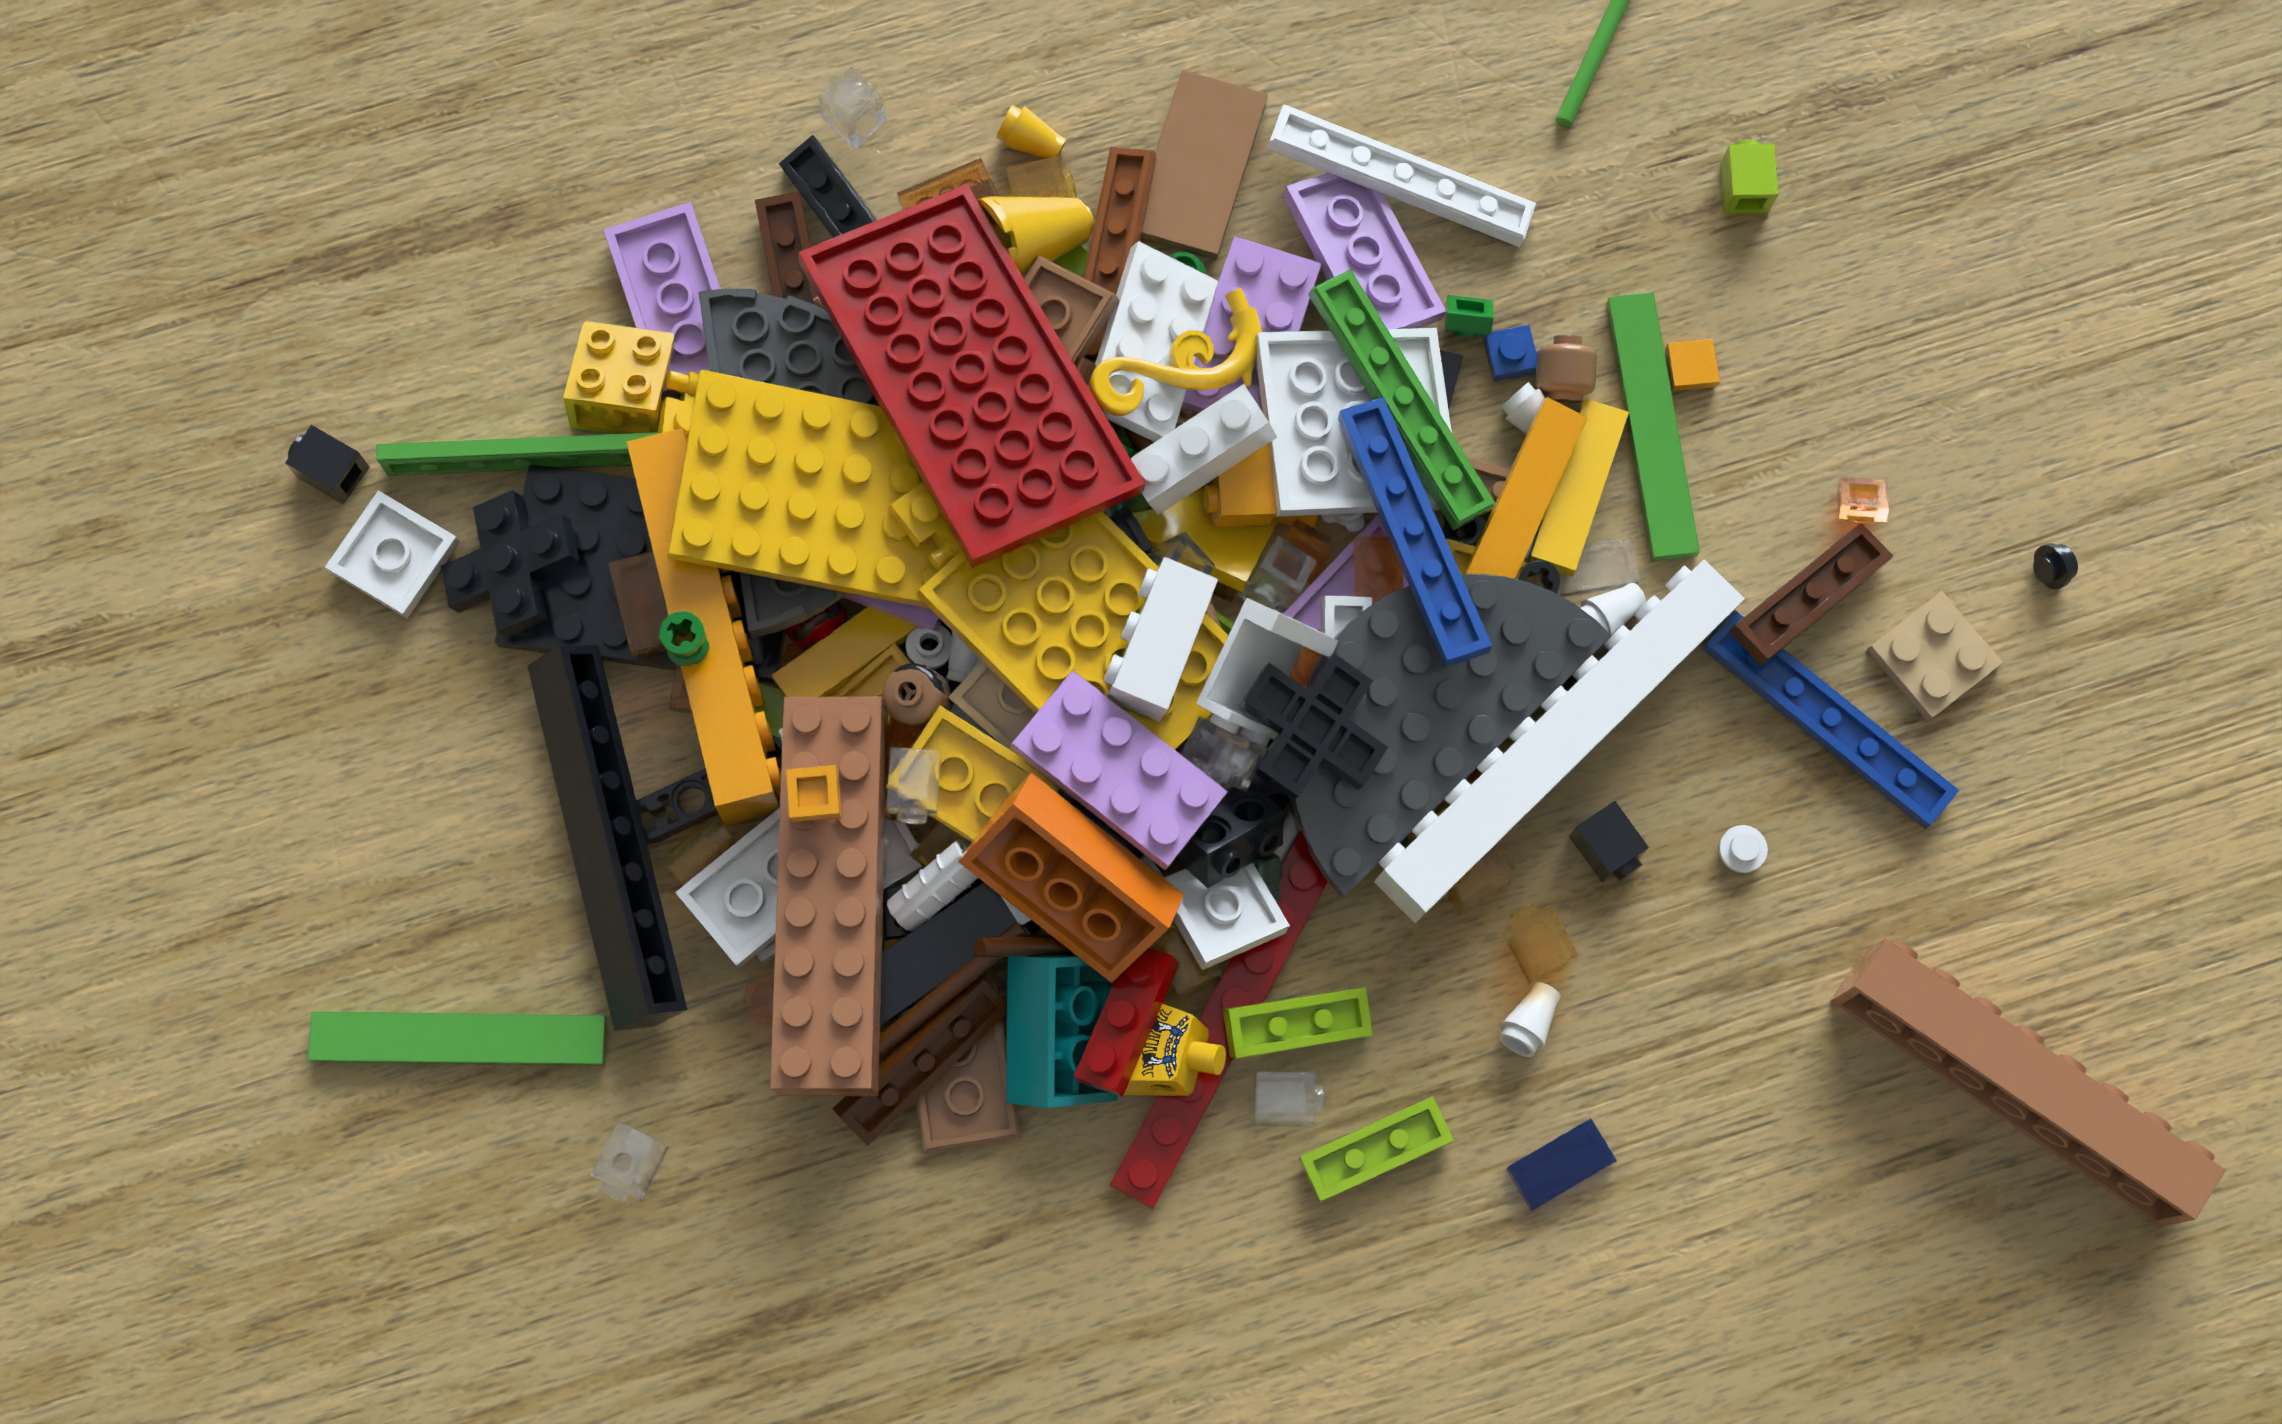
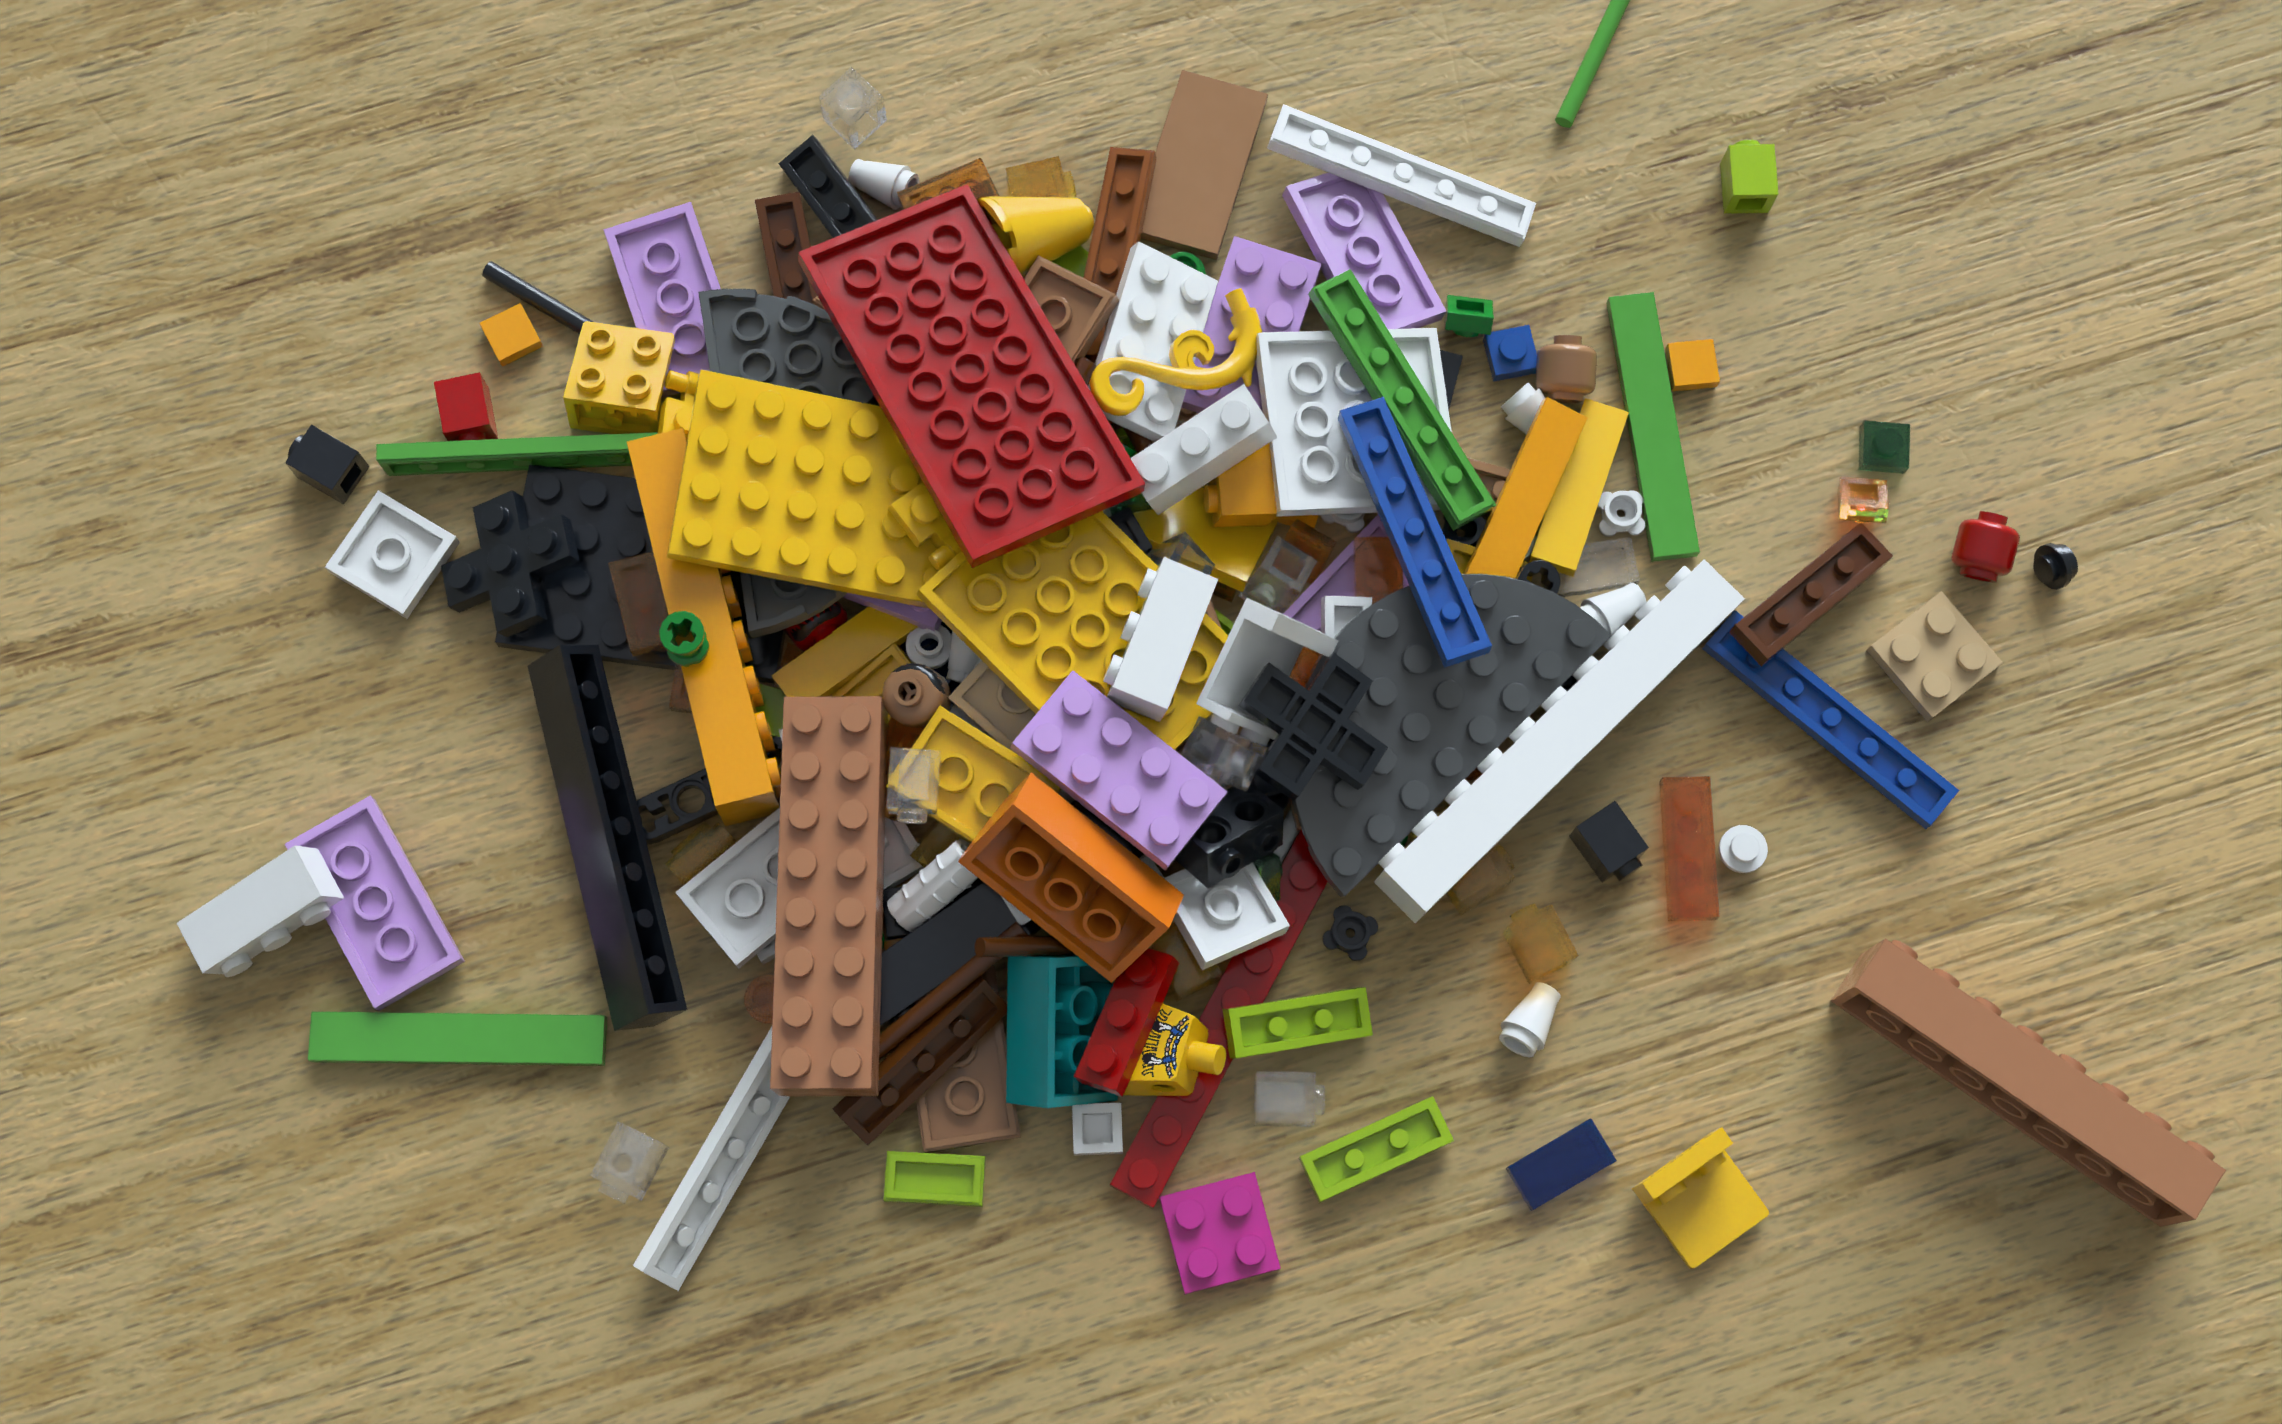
(261, 911): none -> white brick
(386, 914): none -> lavender plate
(465, 408): none -> red brick
(511, 334): none -> light orange tile
(534, 297): none -> black bar
(714, 1174): none -> white plate
(813, 793): light orange plate -> none
(882, 180): none -> white cone
(934, 1178): none -> lime tile
(1029, 134): yellow cone -> none
(1097, 1129): none -> white plate
(1219, 1233): none -> dark pink plate
(1347, 919): none -> black plate
(1627, 501): none -> white plate
(1689, 848): none -> clear orange plate
(1701, 1199): none -> yellow bracket
(1884, 447): none -> clear green plate
(1985, 547): none -> red head

